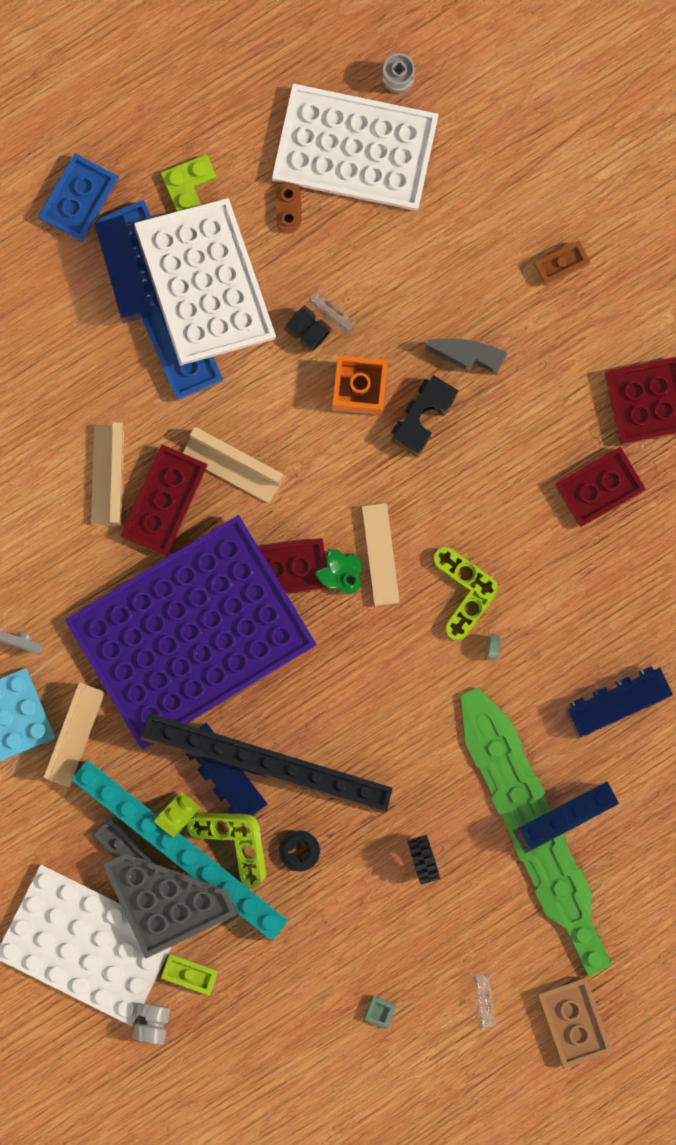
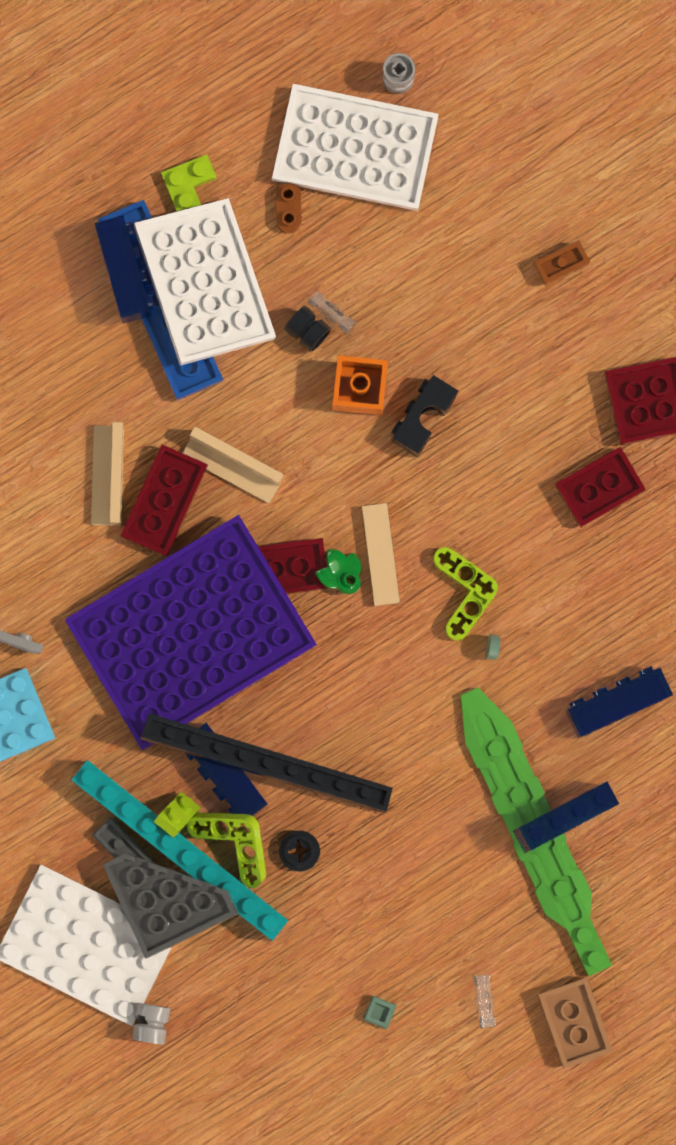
(74, 735): tan panel -> none
(78, 197): blue plate -> none
(189, 974): lime plate -> none
(423, 859): black tyre -> none
(467, 353): dark grey slope -> none

